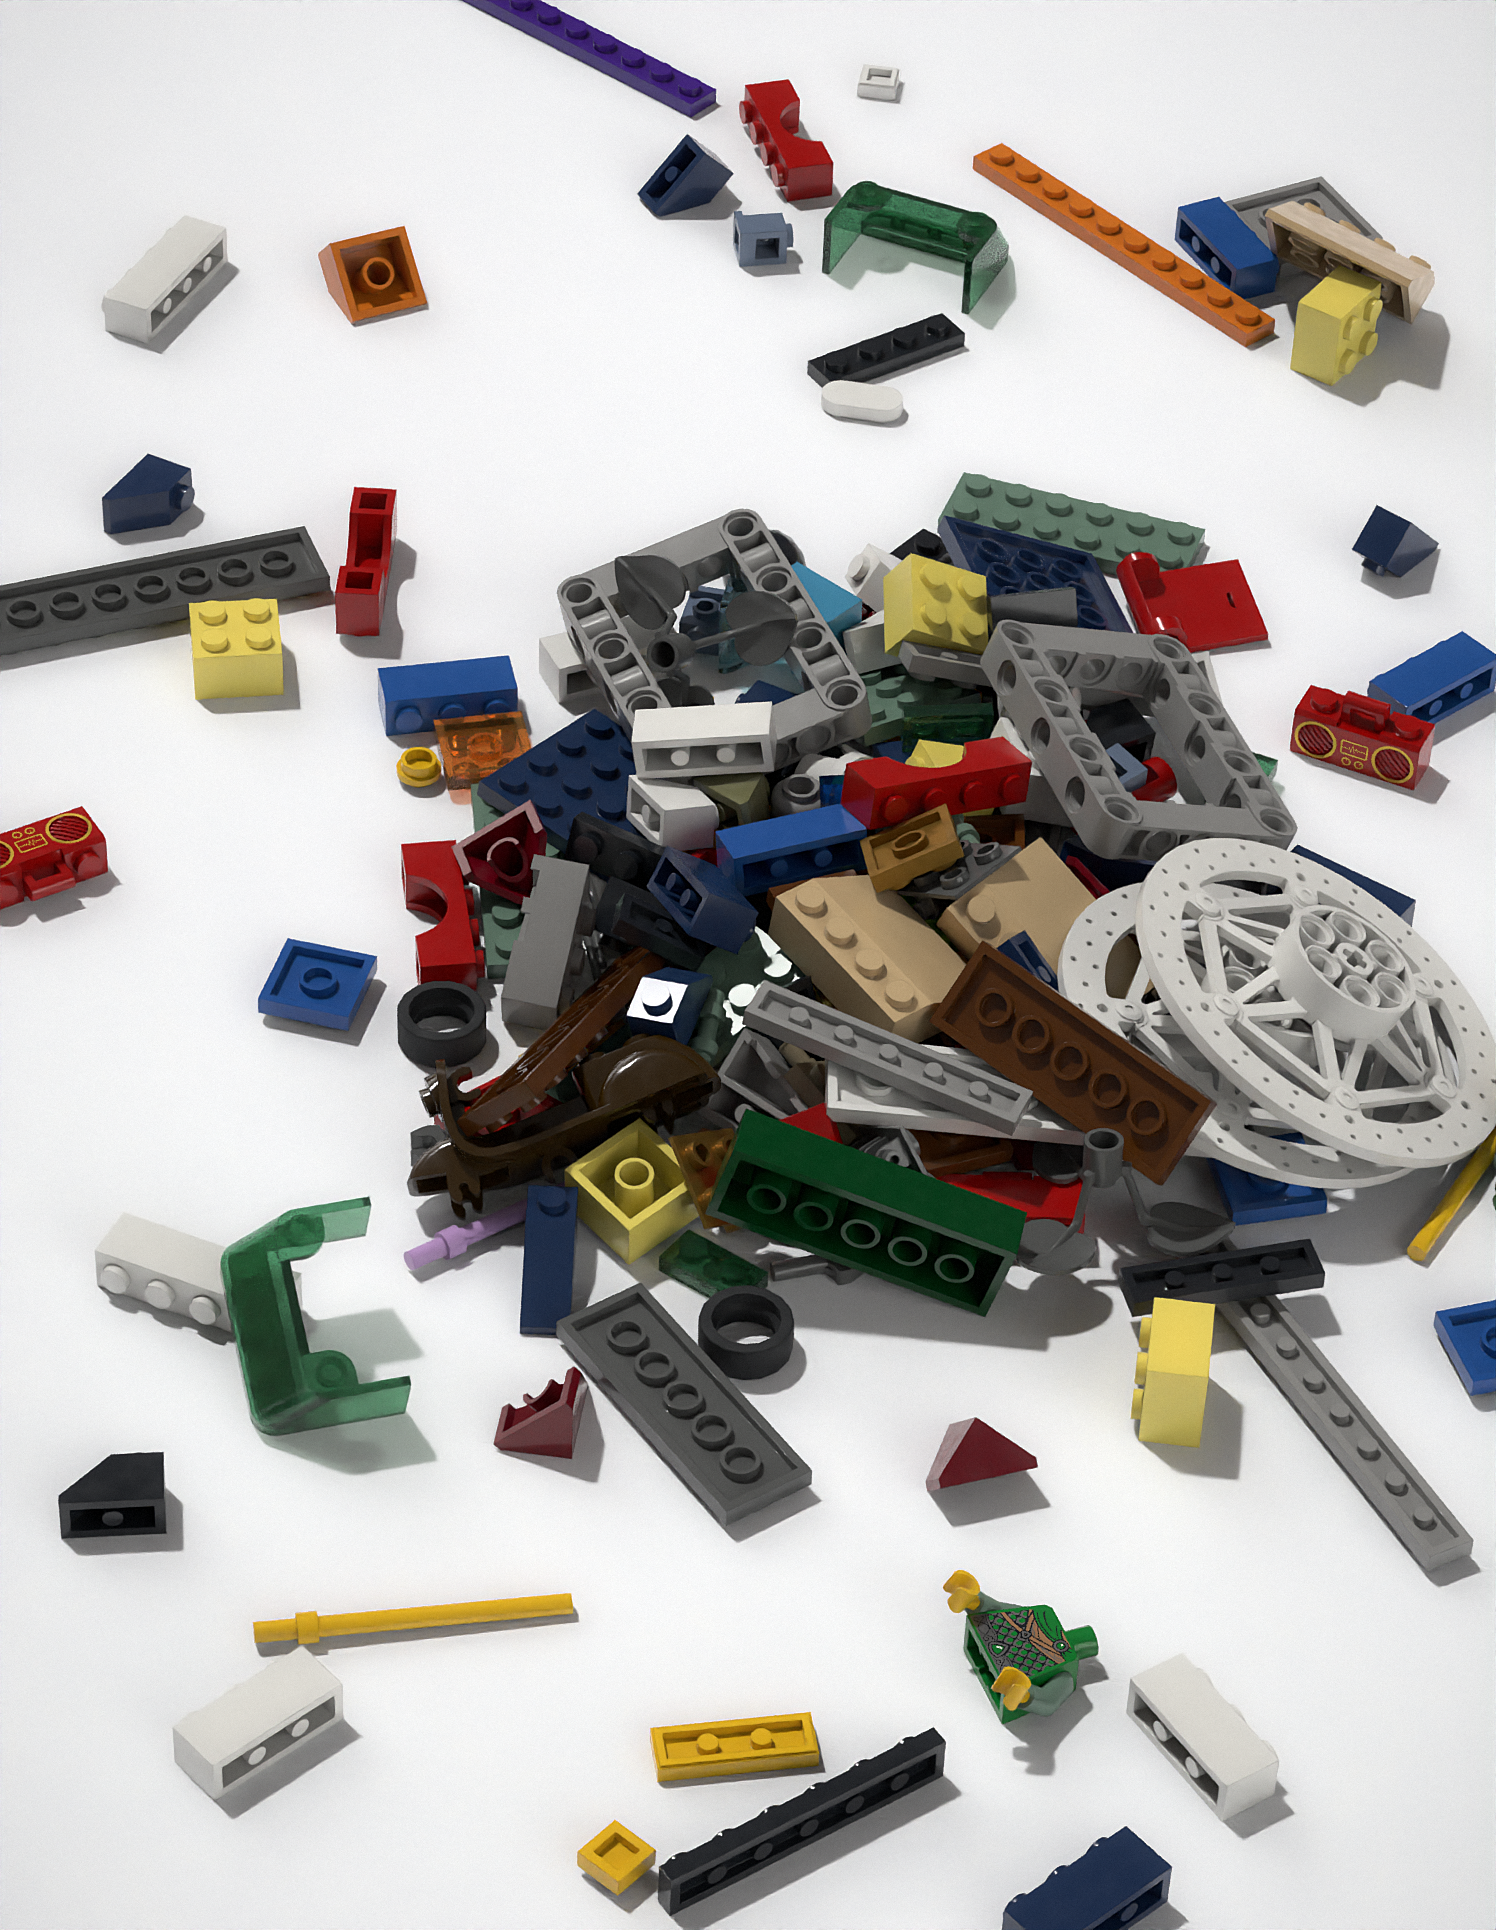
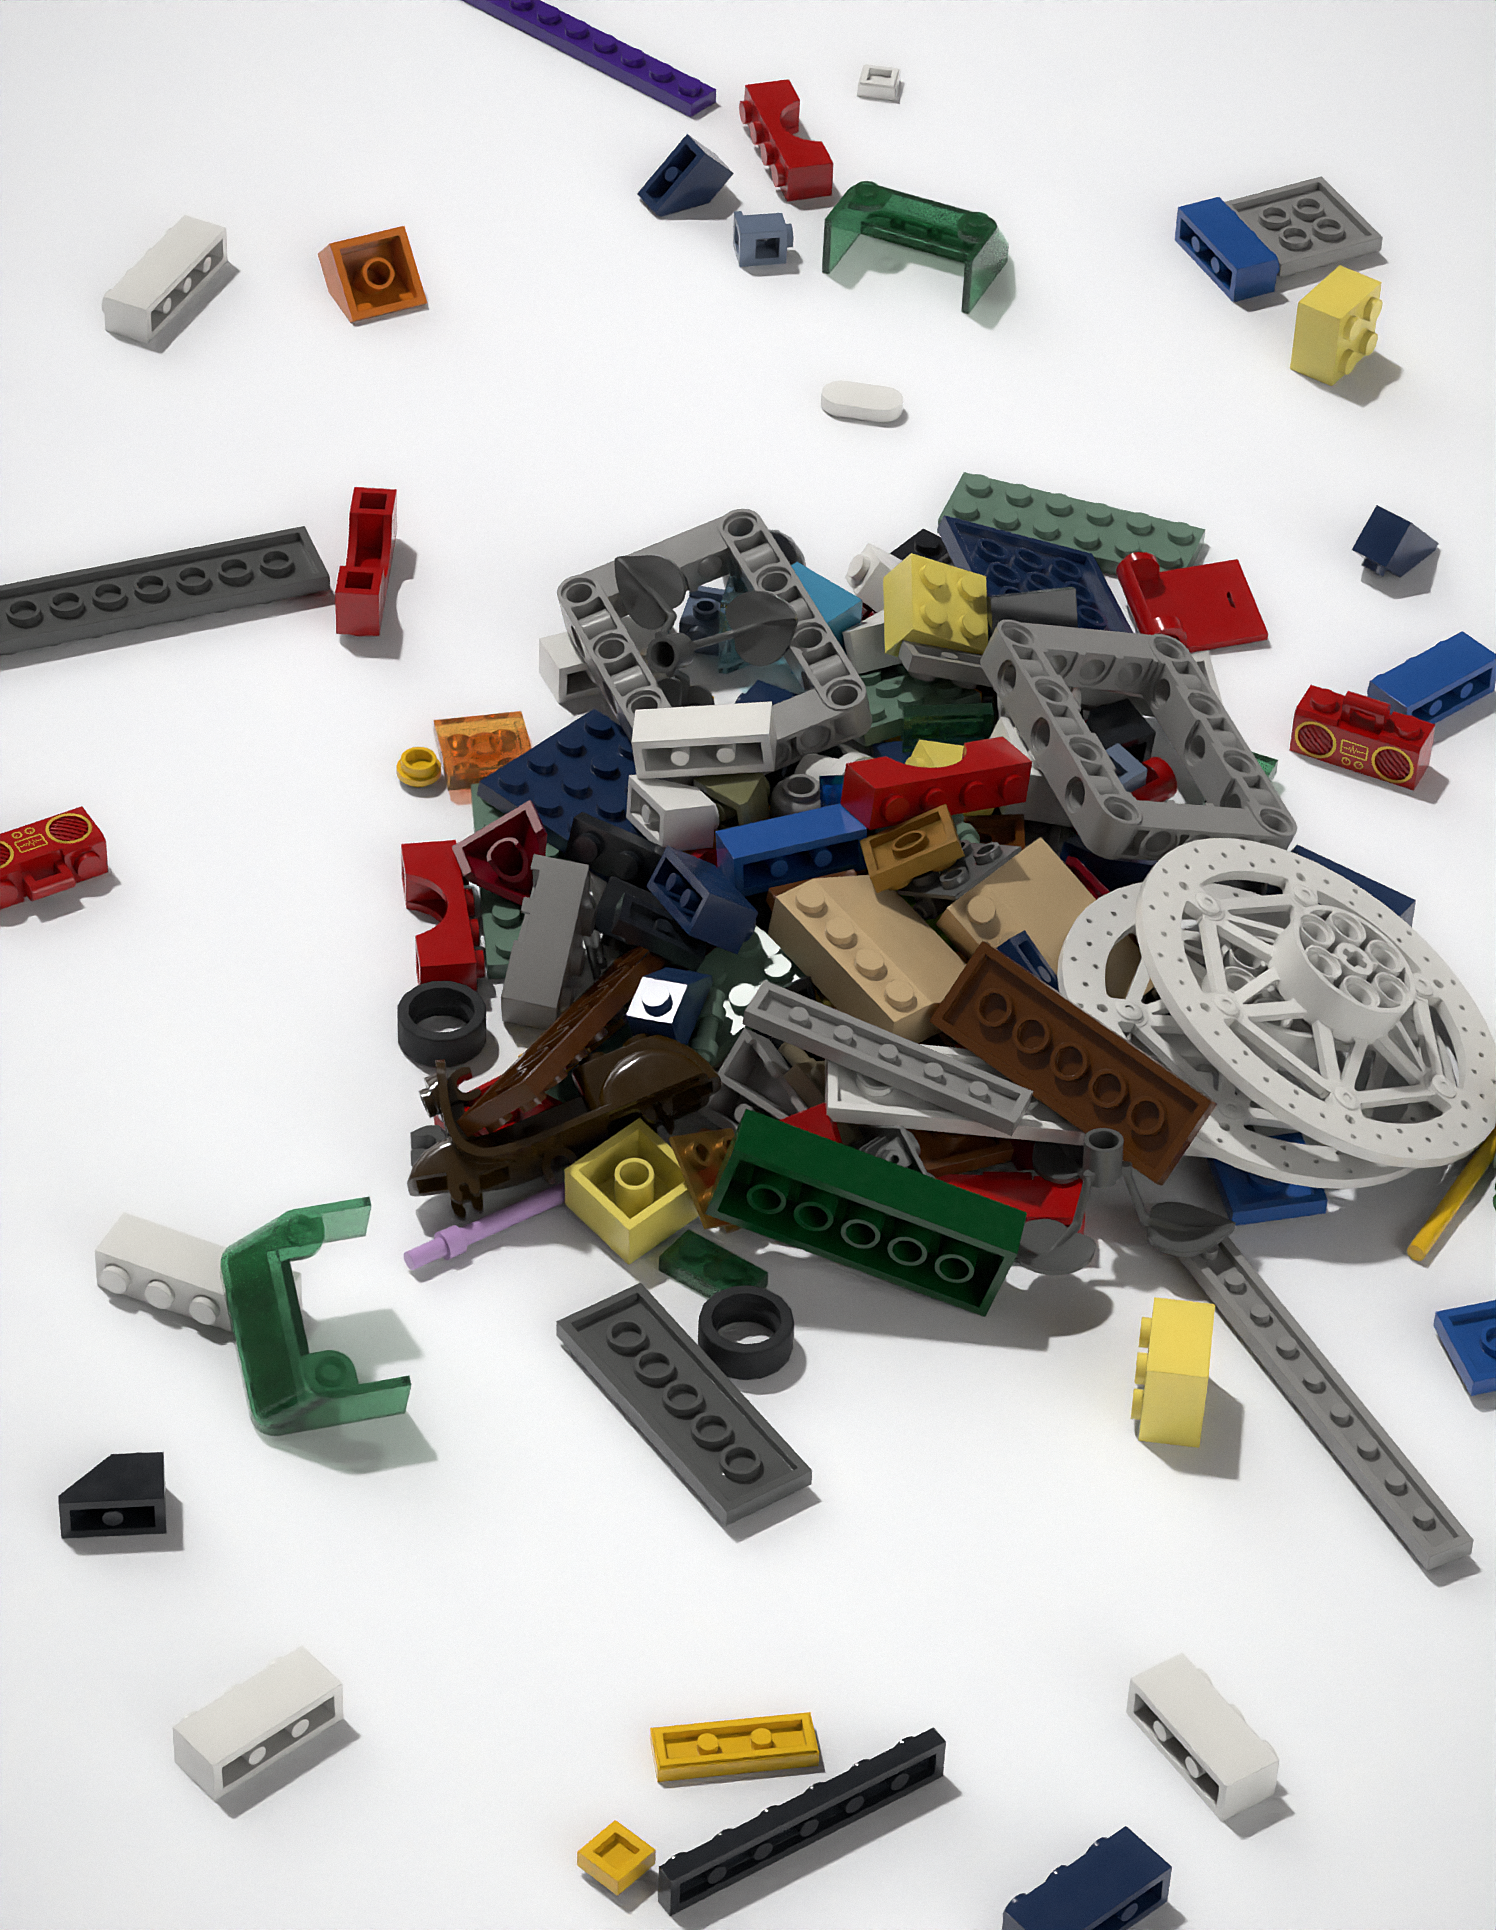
(148, 496): dark blue slope -> none
(236, 648): light yellow brick -> none
(309, 1626): yellow bar -> none
(317, 984): blue plate -> none
(444, 690): blue brick -> none
(547, 1422): dark red slope -> none
(548, 1258): dark blue slope -> none
(812, 1265): dark grey bar -> none
(888, 351): black plate -> none
(975, 1453): dark red slope -> none
(1018, 1650): torso -> none
(1124, 245): orange plate -> none
(1223, 1276): black plate -> none
(1320, 245): tan slope -> none

